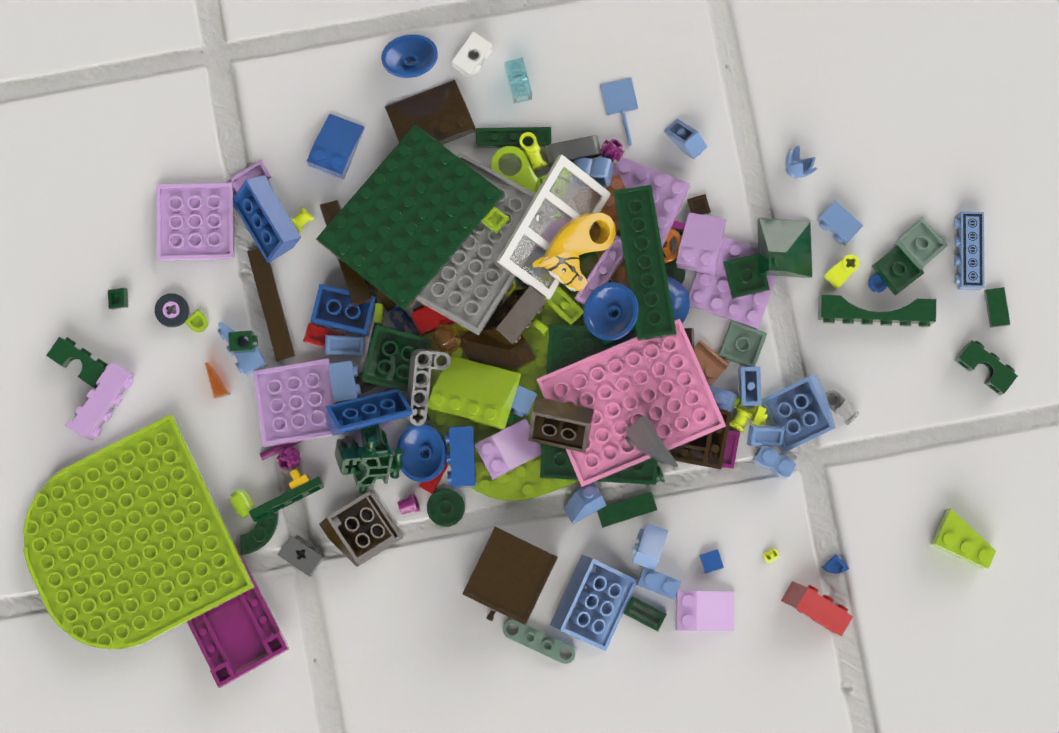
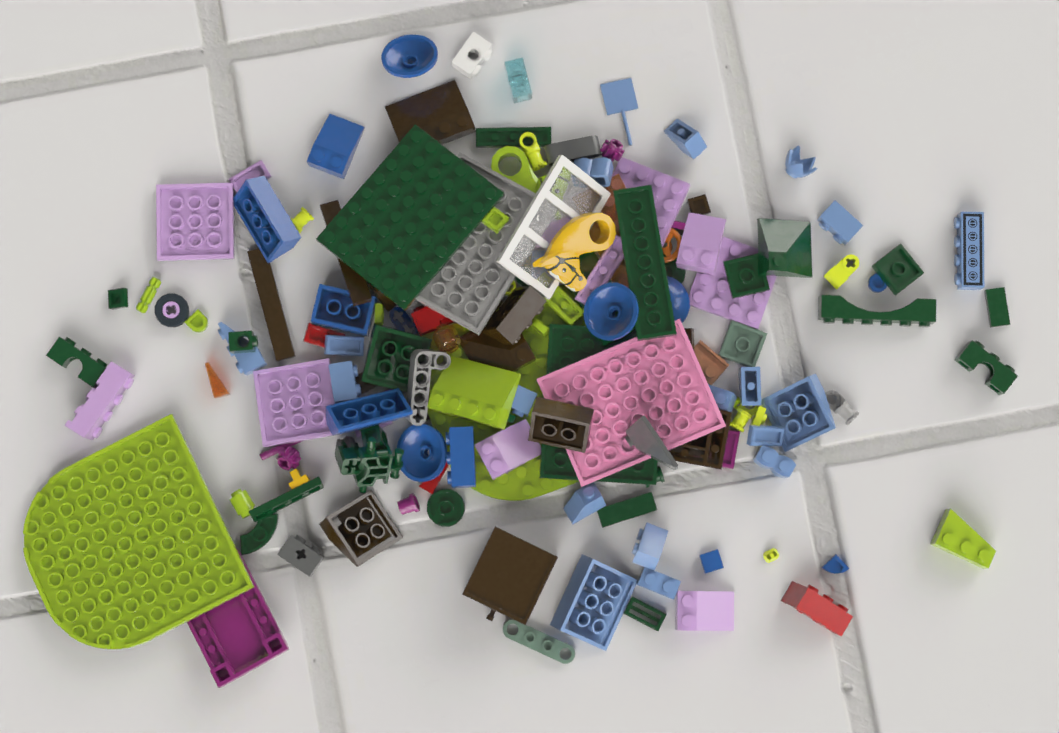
(148, 295): none -> lime axle
(921, 243): sand green tile -> none

